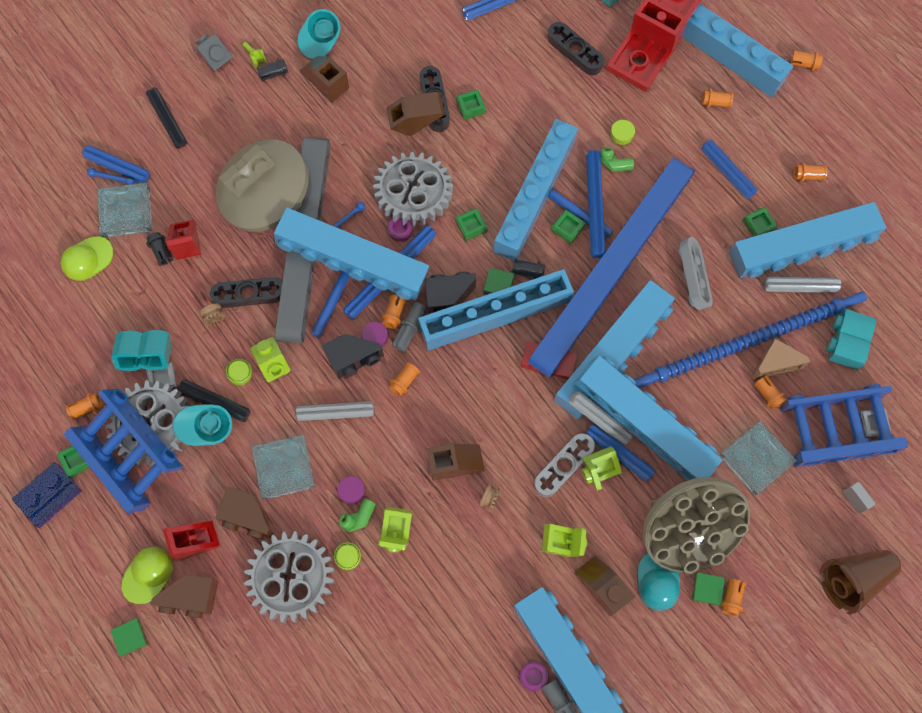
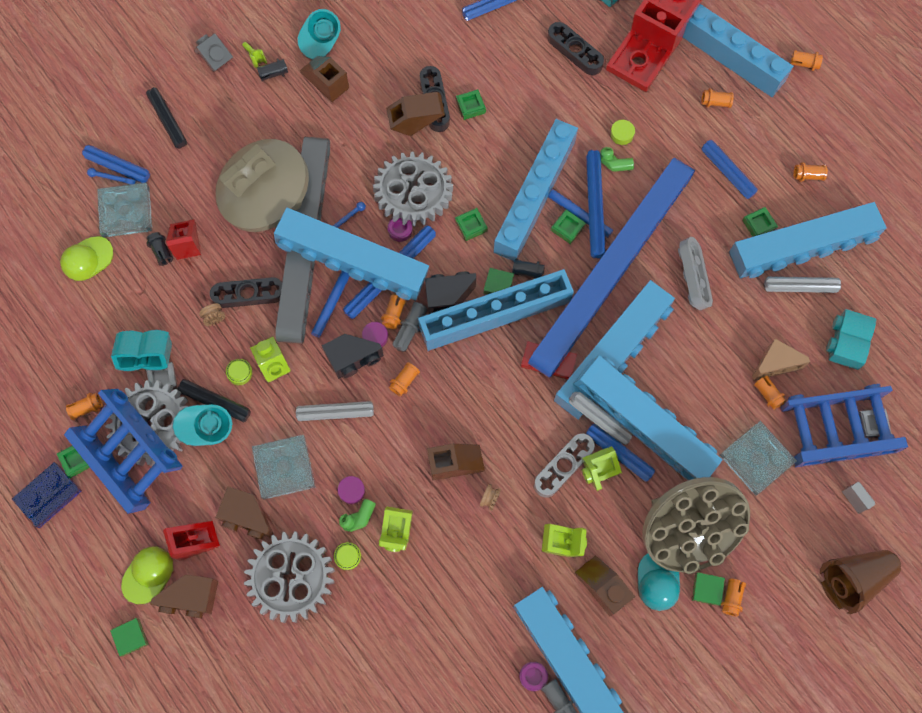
(835, 307): blue hose -> none

